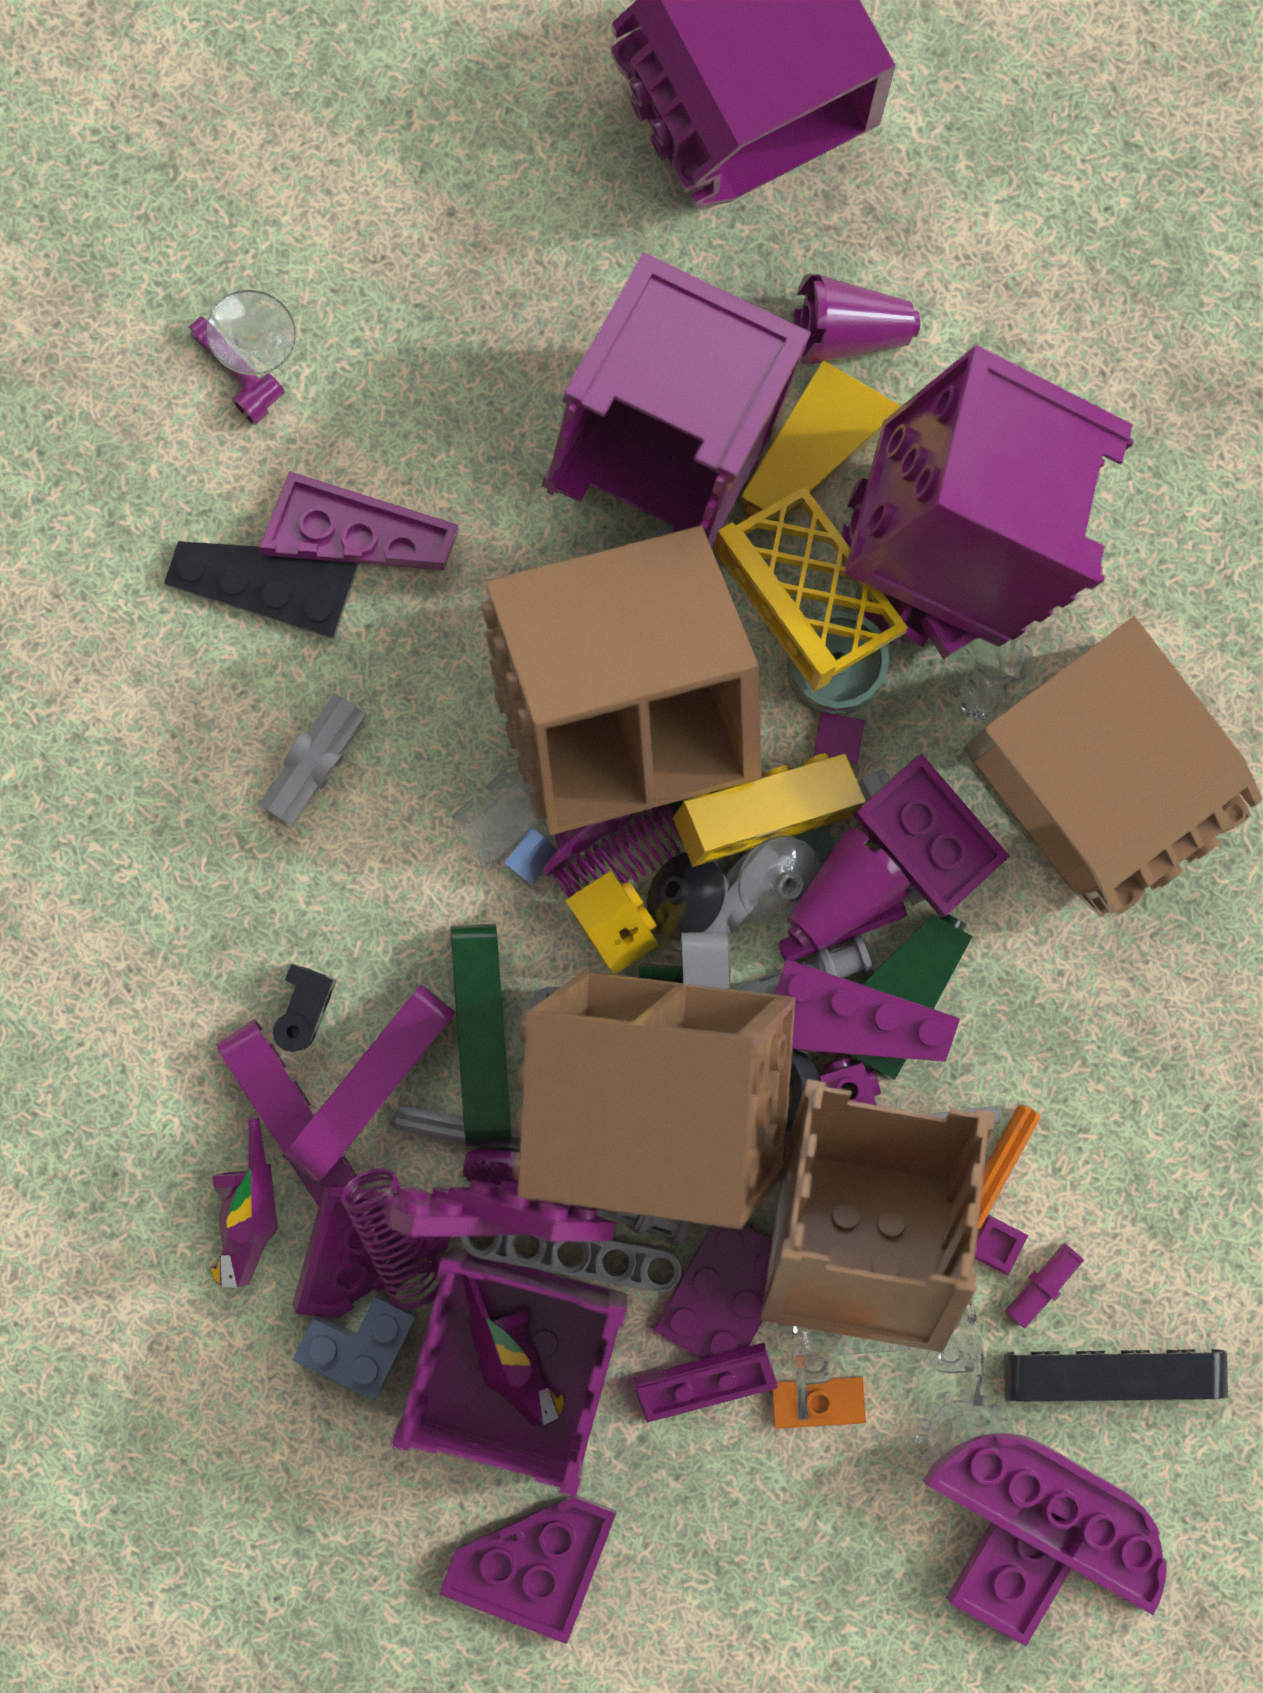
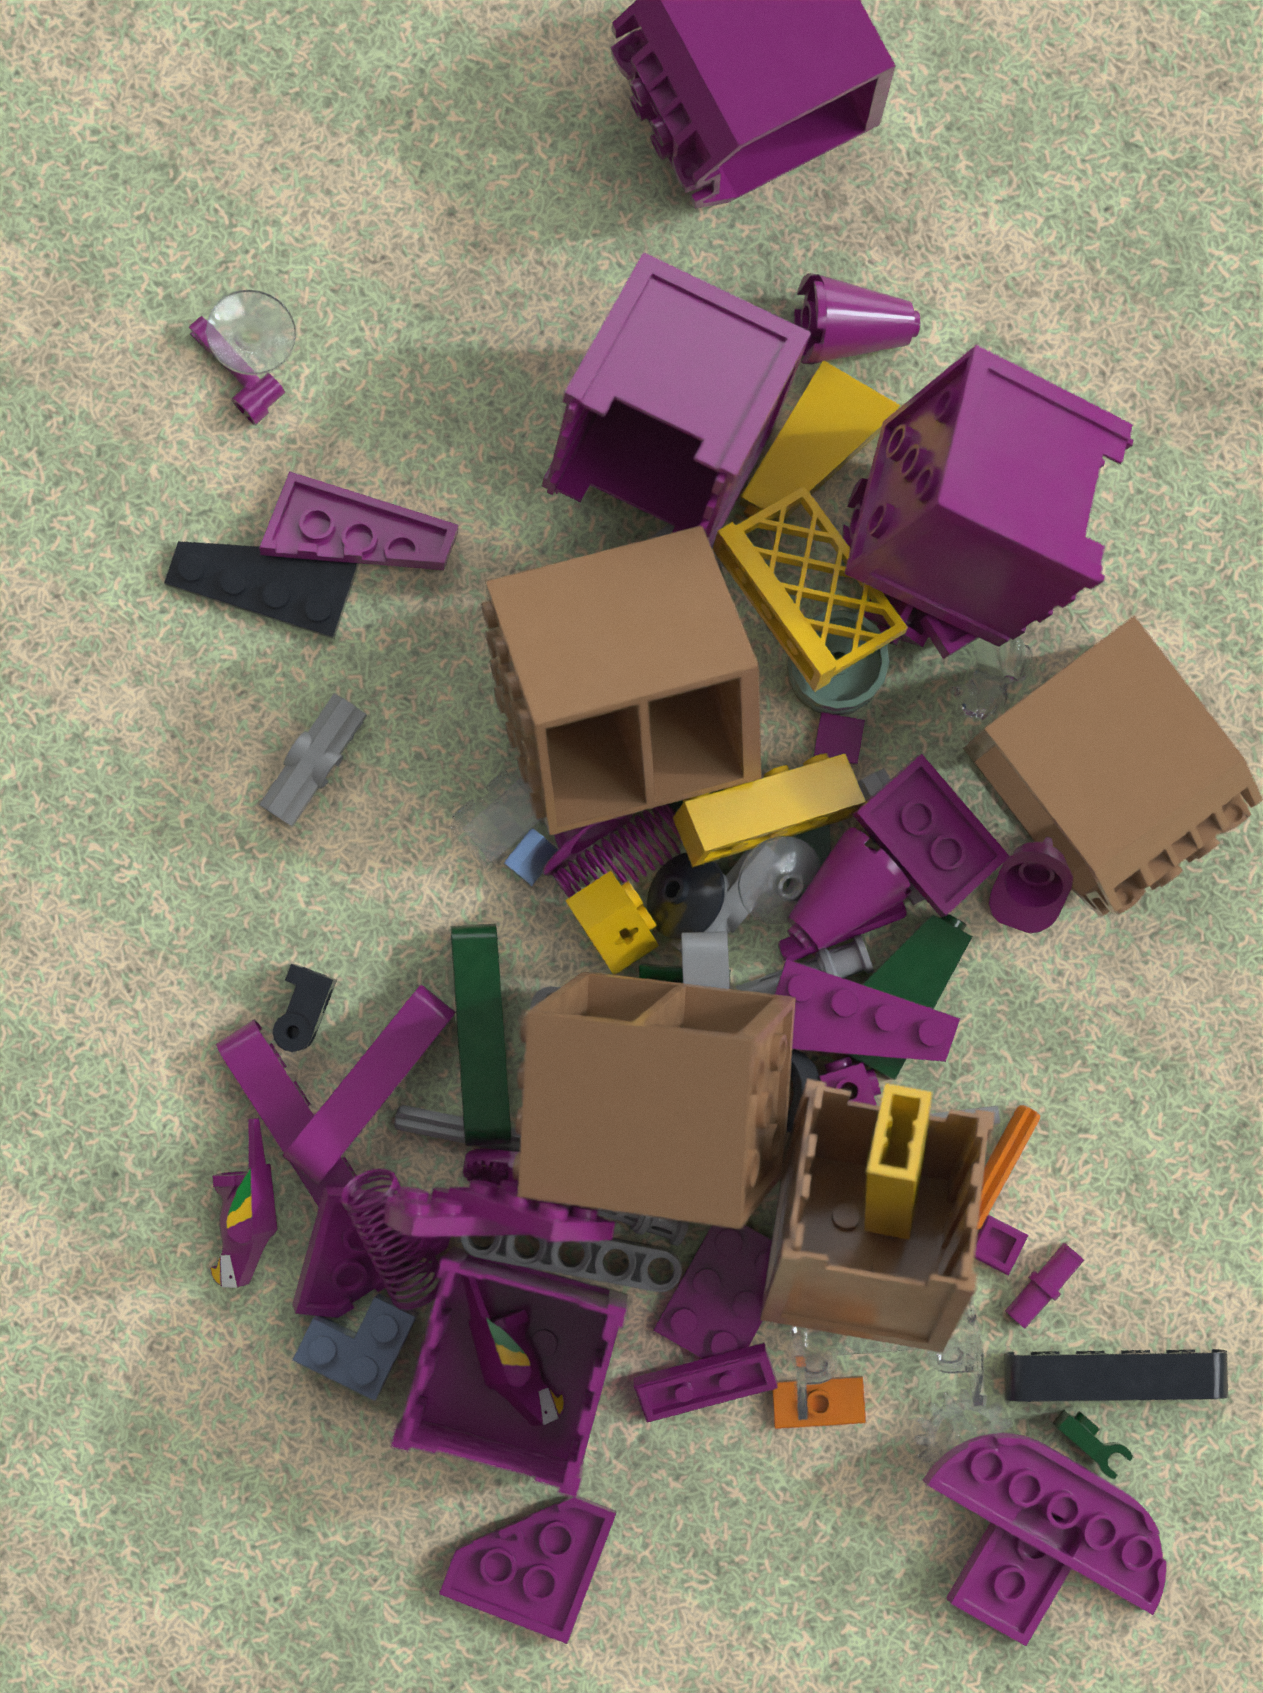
(897, 1161): none -> yellow slope
(1031, 887): none -> magenta piece
(1083, 1432): none -> dark green plate

